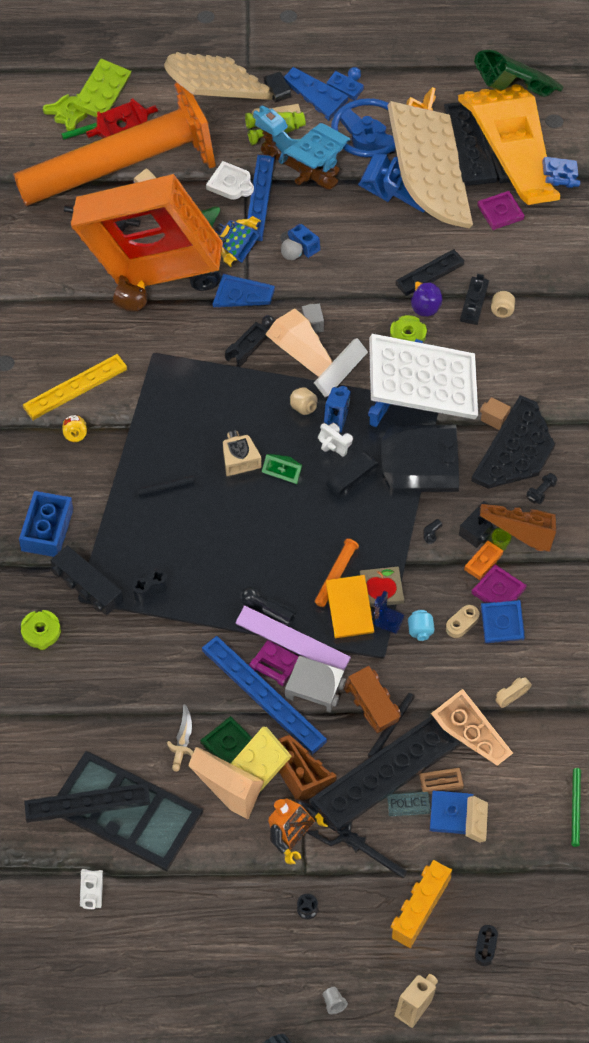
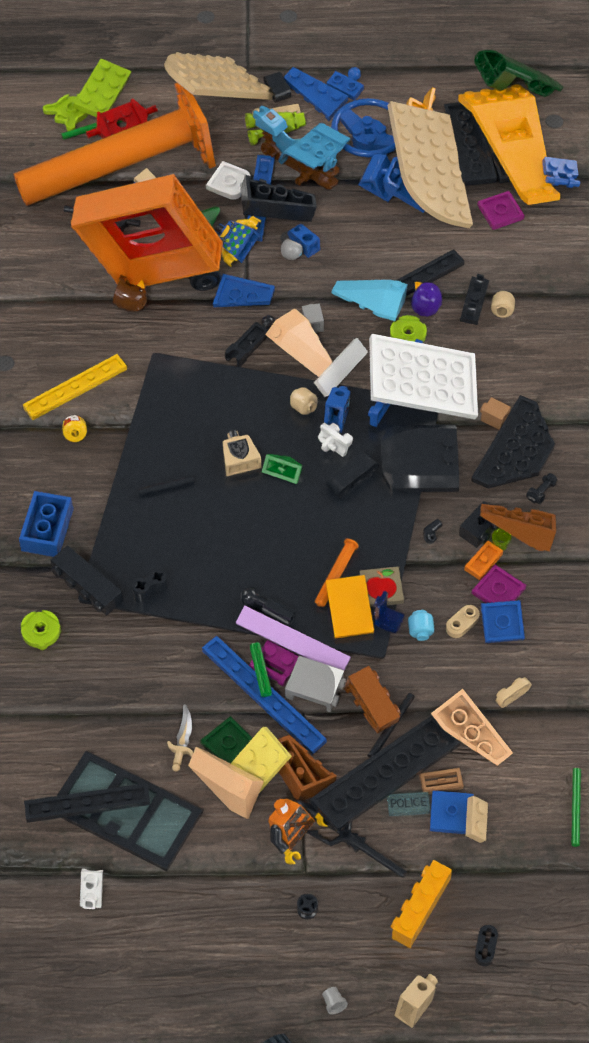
(260, 669): none -> green axle
(276, 201): none -> black wedge
(380, 296): none -> medium azure wedge

